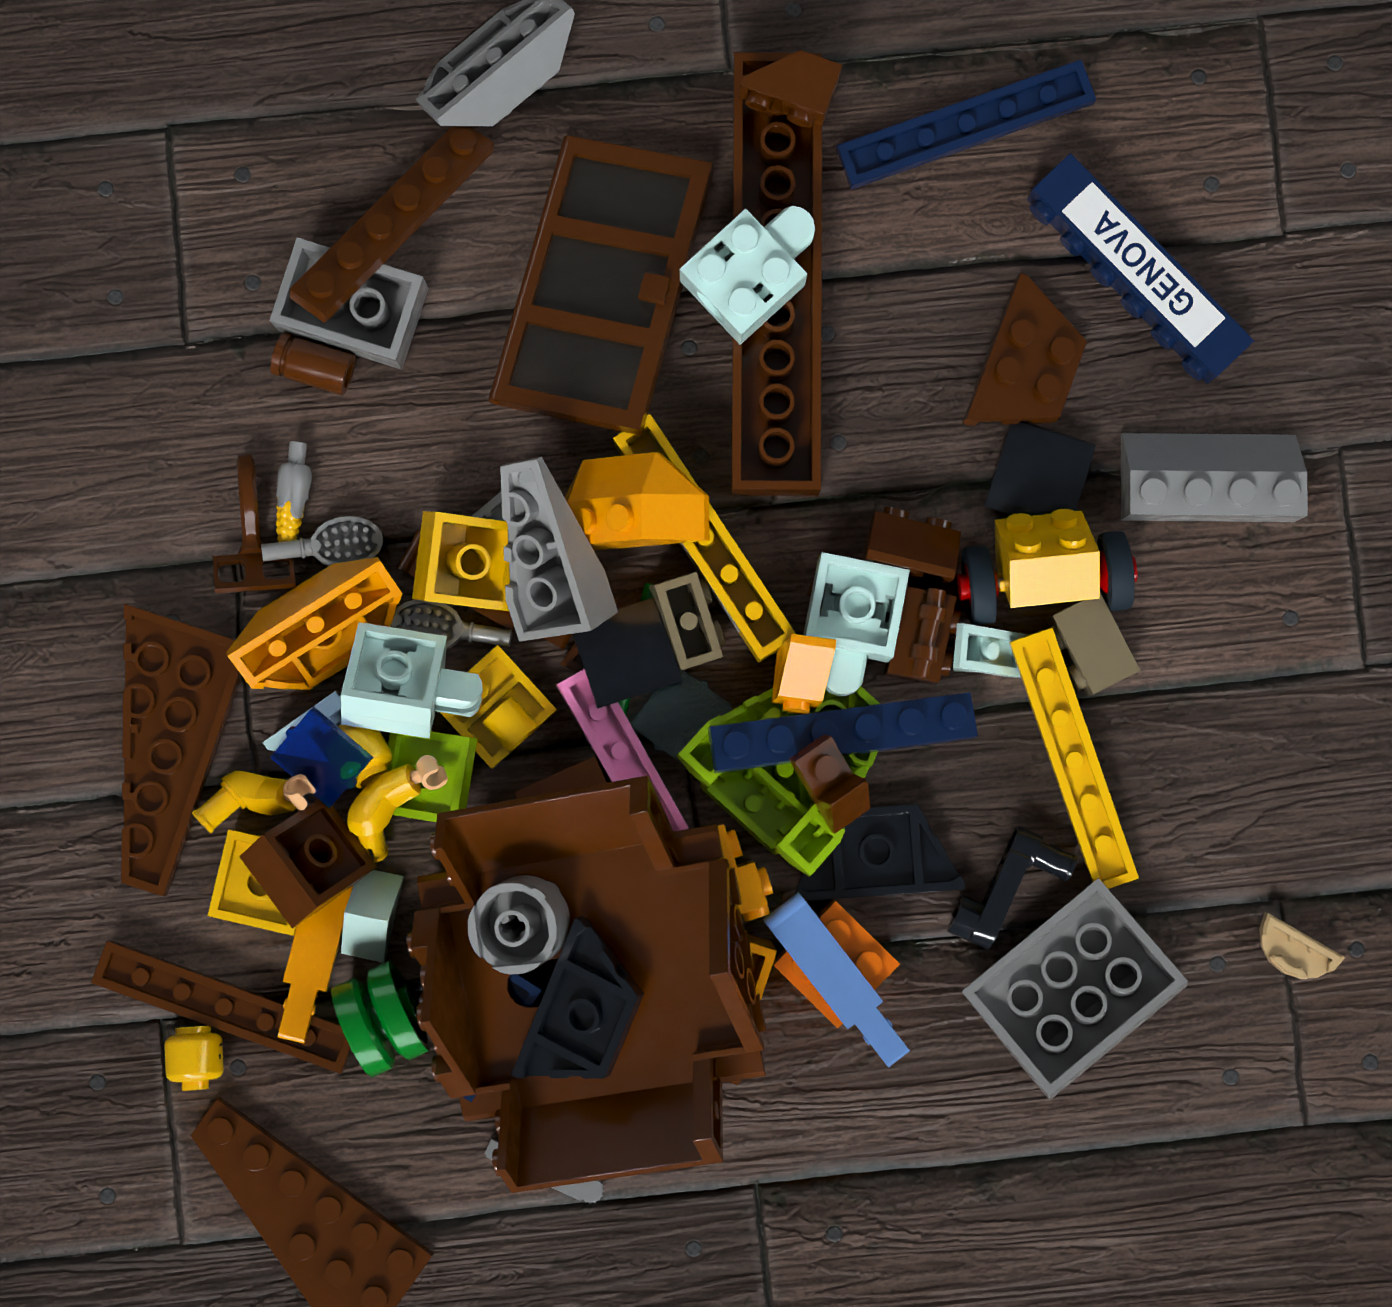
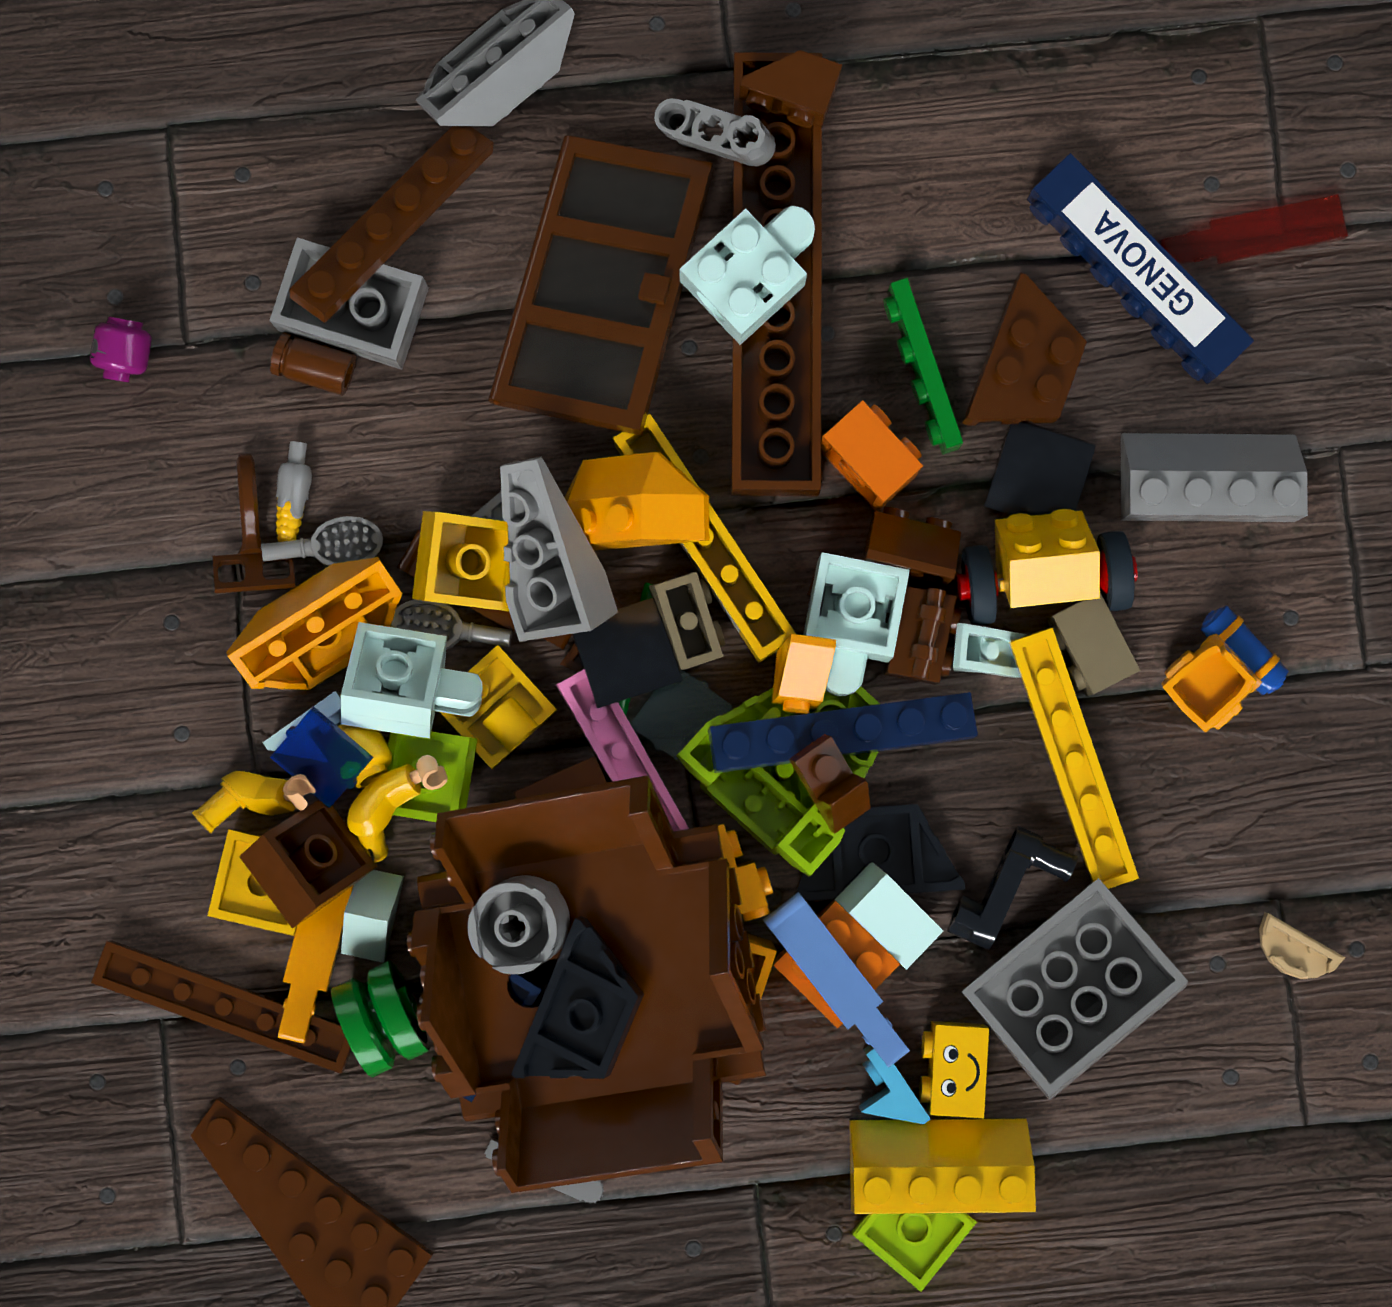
(120, 348): none -> magenta head
(172, 724): reddish brown wing -> none
(194, 1057): yellow head -> none
(694, 118): none -> light grey beam
(871, 455): none -> orange brick
(889, 915): none -> light aqua panel
(897, 1098): none -> medium azure slope
(914, 1242): none -> lime tile
(916, 349): none -> green plate
(941, 1166): none -> yellow slope
(955, 1069): none -> yellow brick
(966, 124): dark blue plate -> none
(1222, 671): none -> light orange piece
(1262, 232): none -> clear red piece

